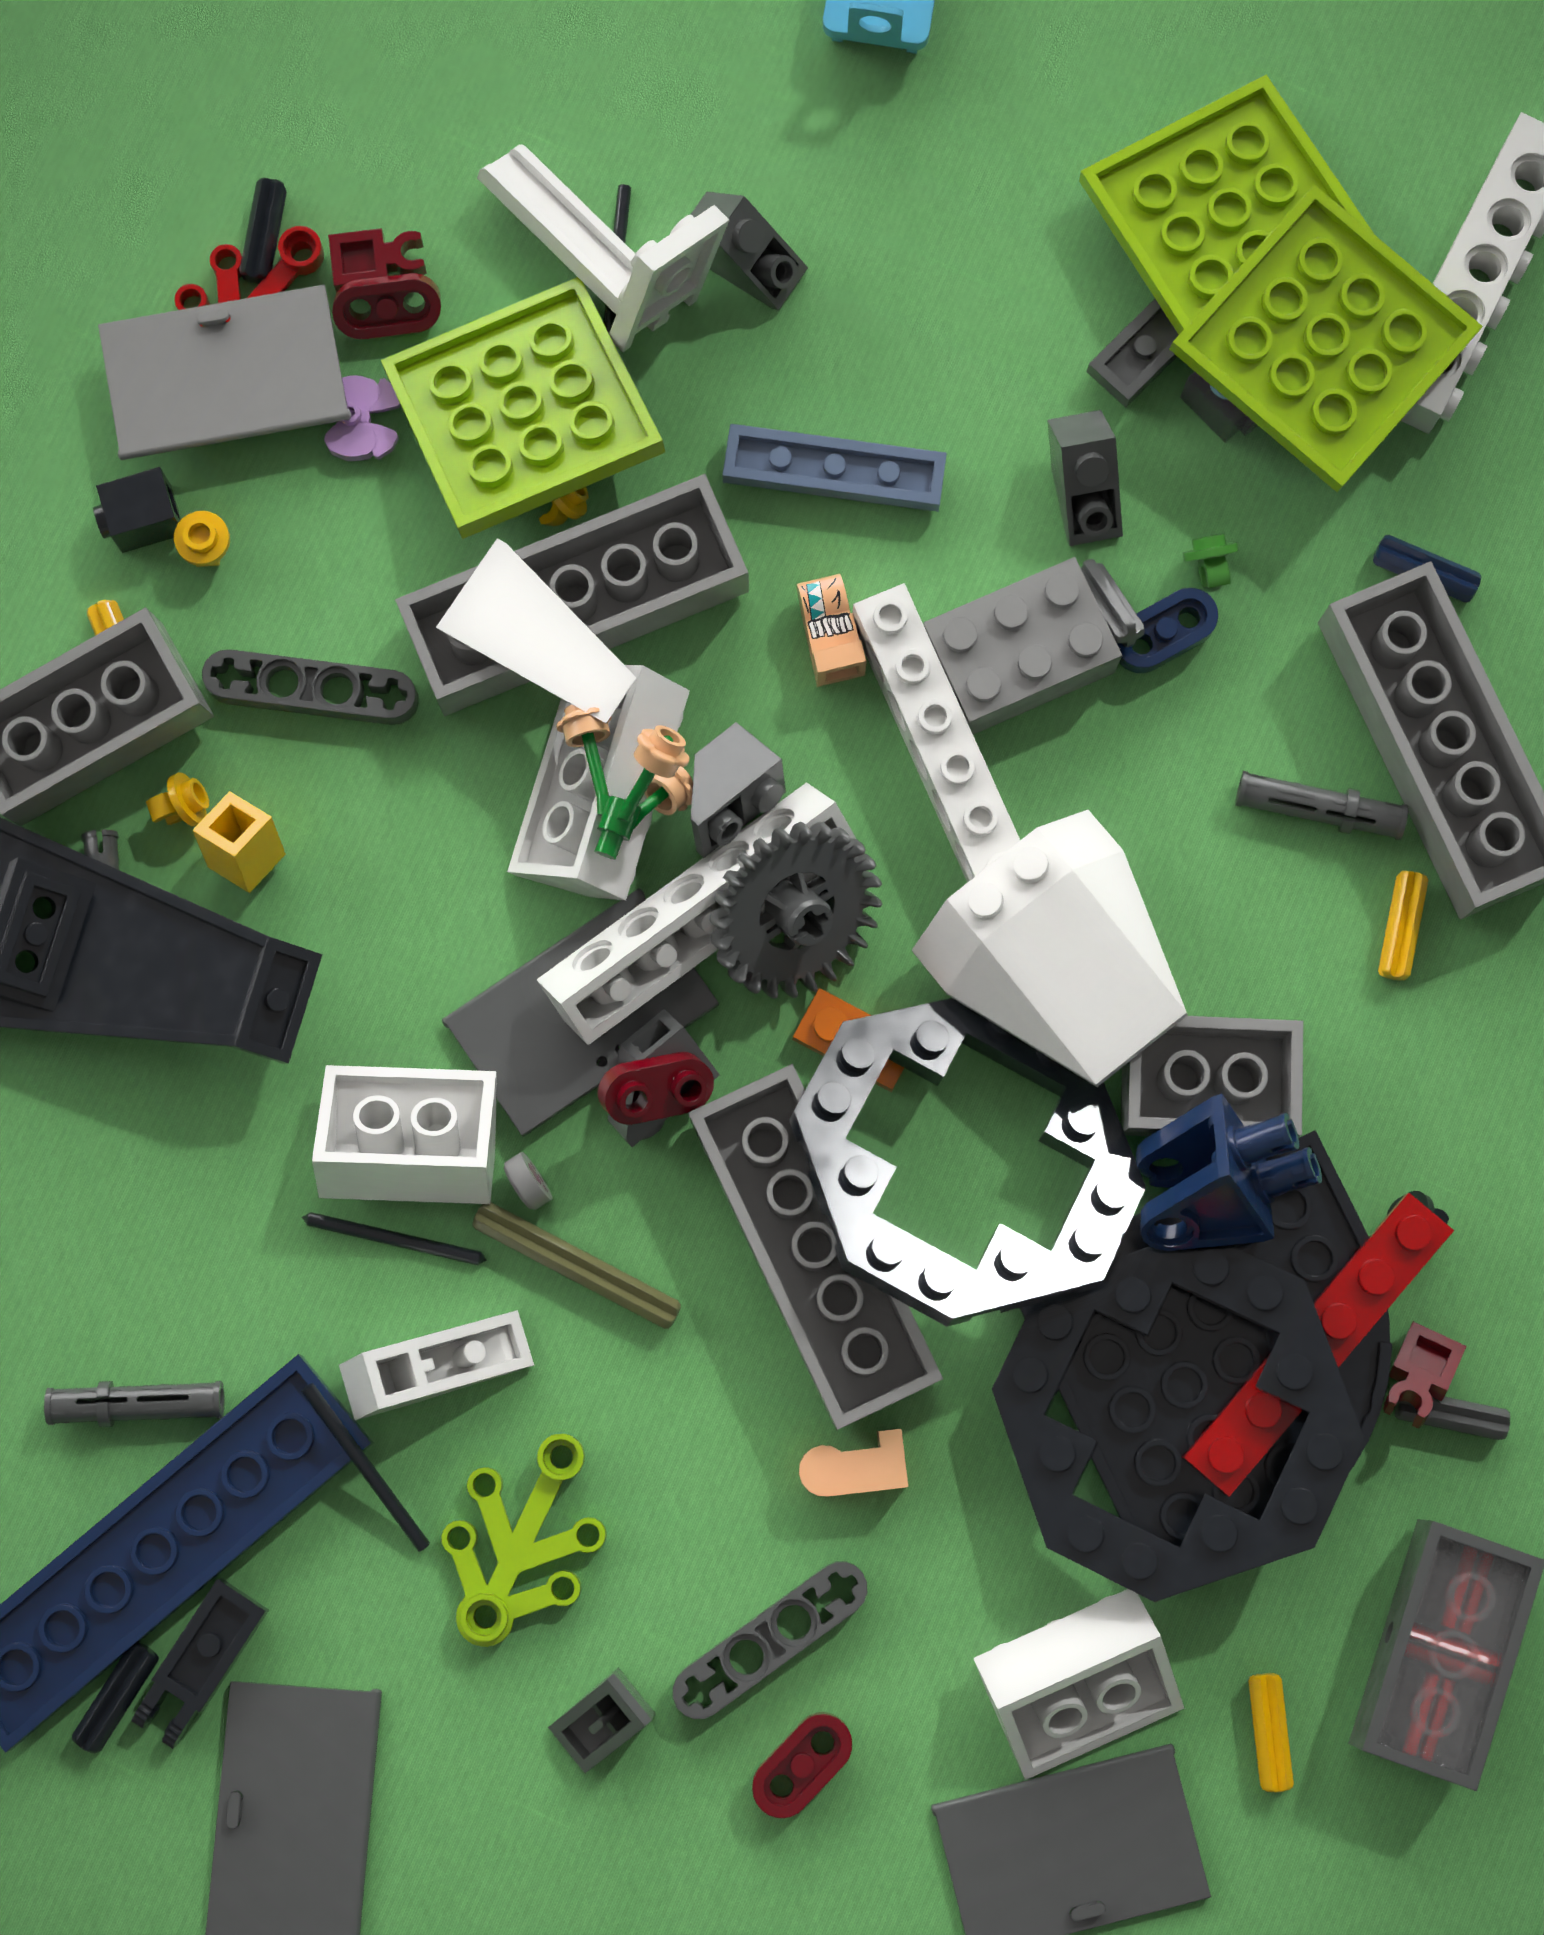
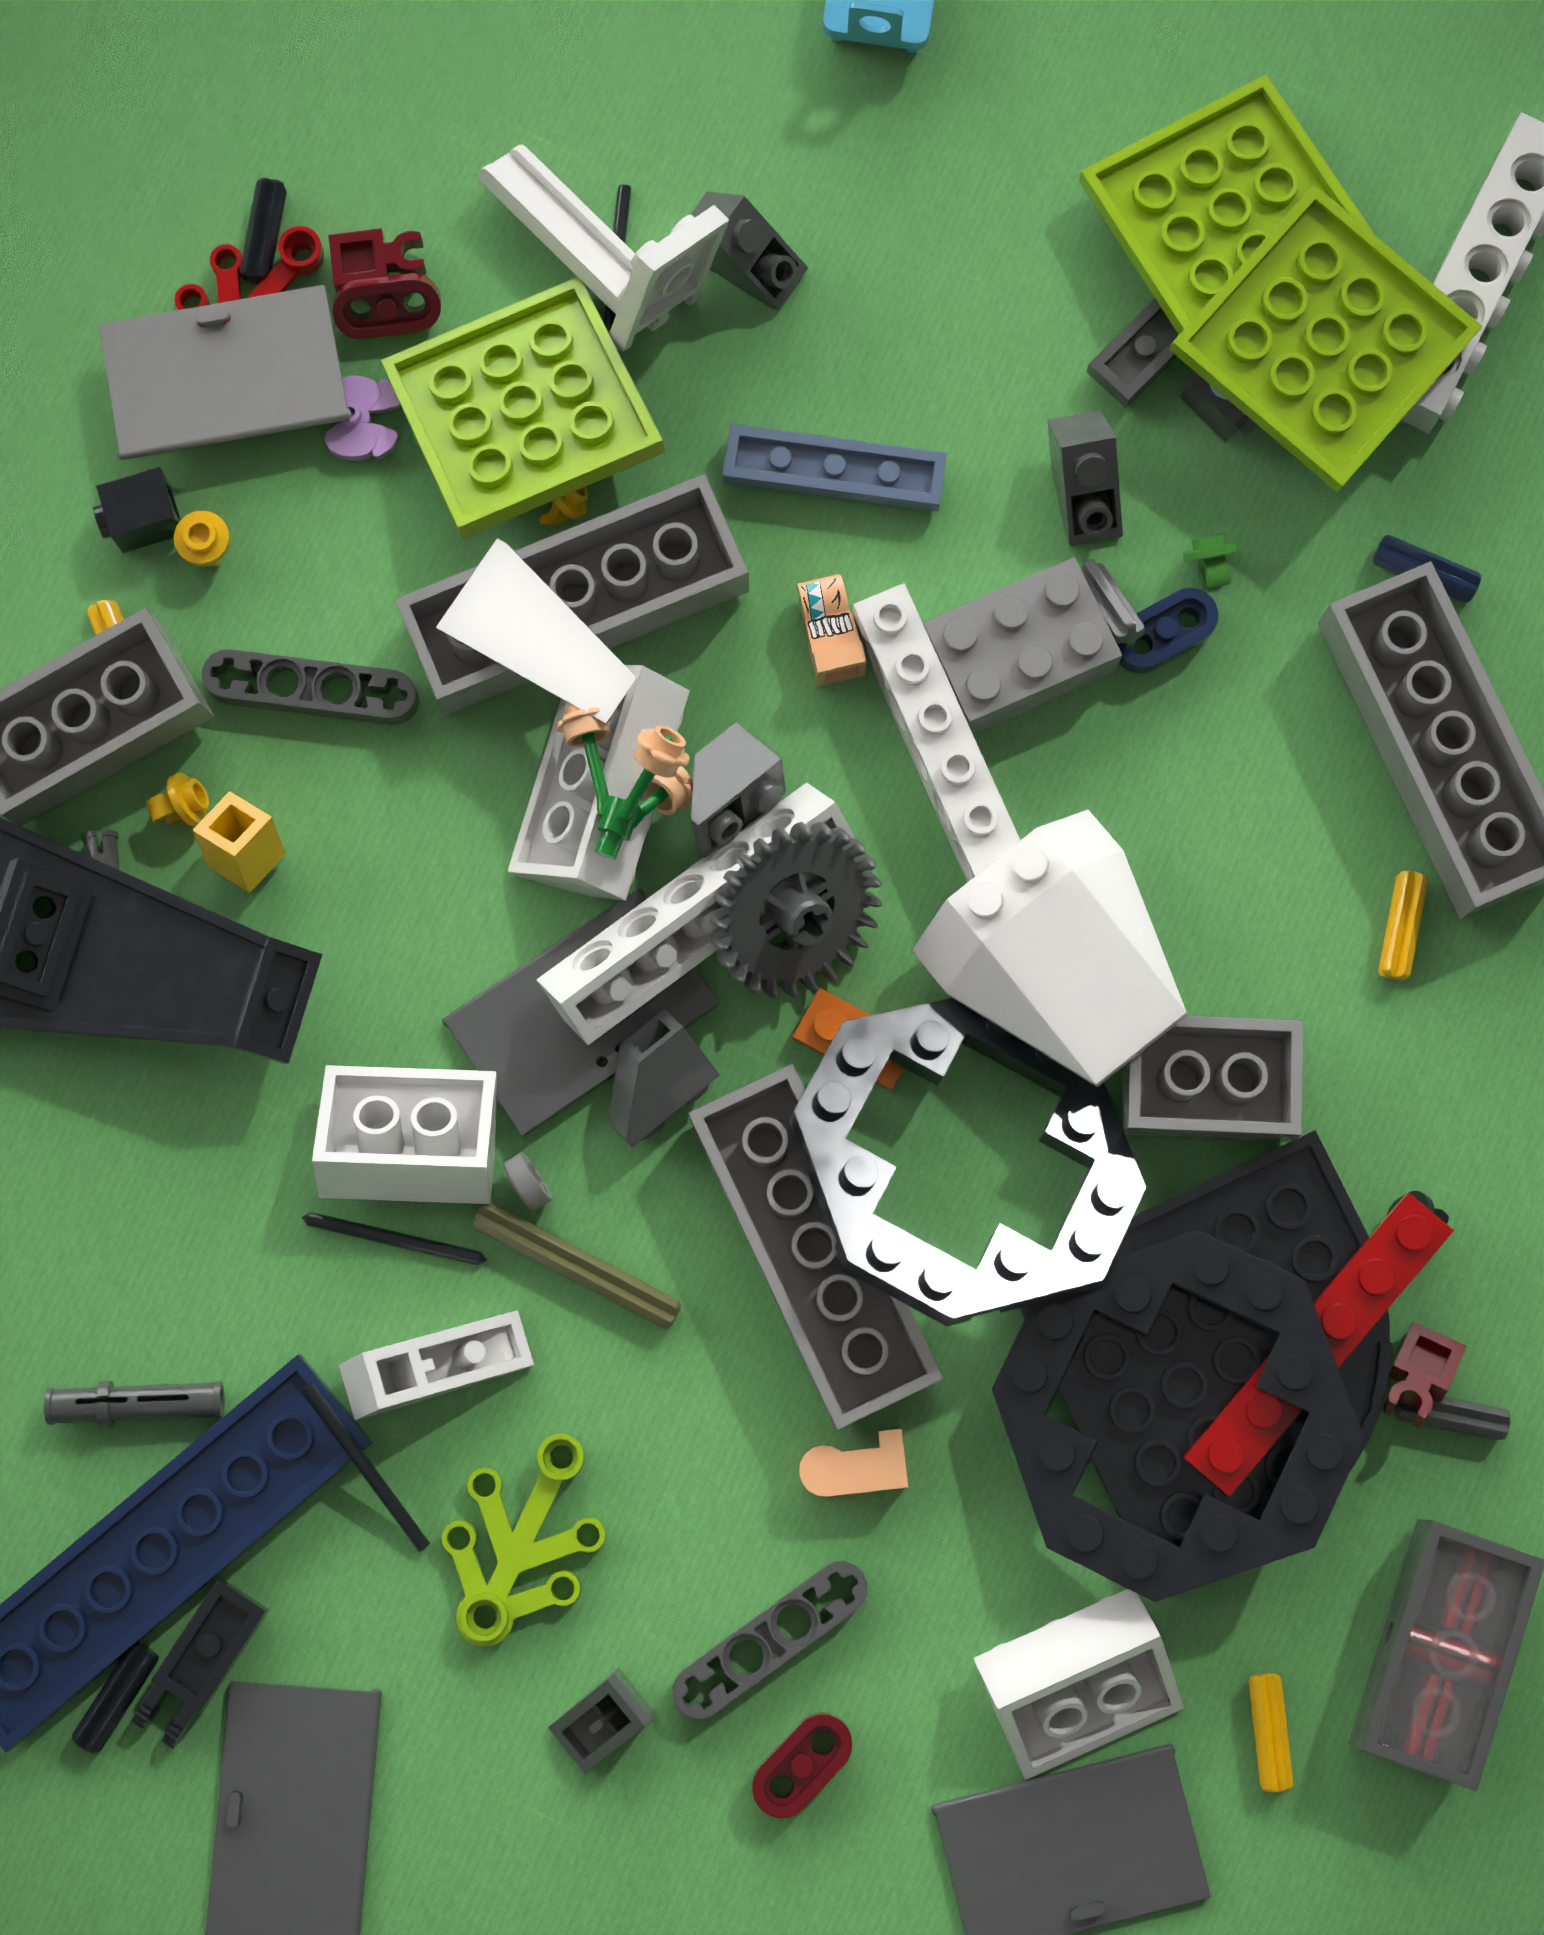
(659, 1086): dark red plate -> none
(1221, 1177): dark blue piece -> none
(1322, 805): dark grey pin -> none

